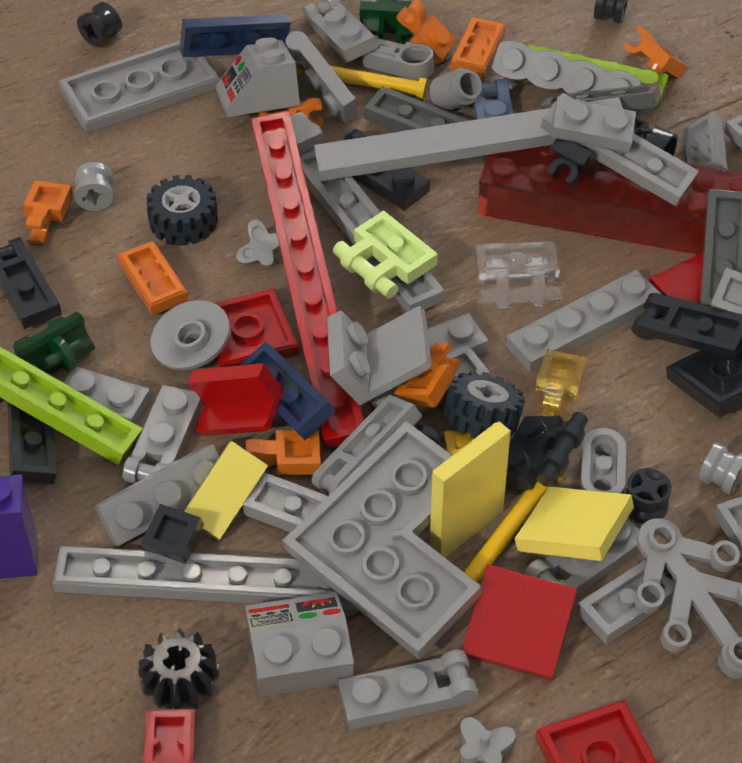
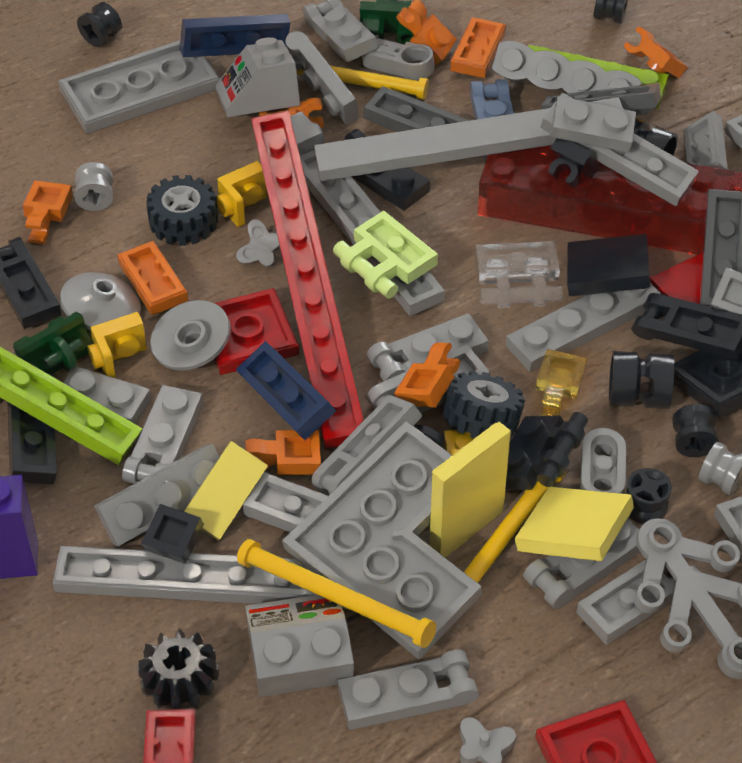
(98, 298): none -> light grey dish
(116, 340): none -> yellow bracket
(236, 399): red panel -> none
(240, 190): none -> yellow bracket
(378, 360): light grey bracket -> none
(420, 631): none -> yellow bar
(455, 89): light grey brick -> none
(519, 622): red tile -> none
(608, 265): none -> black tile
(626, 375): none -> black wheel
(694, 430): none -> black wheel

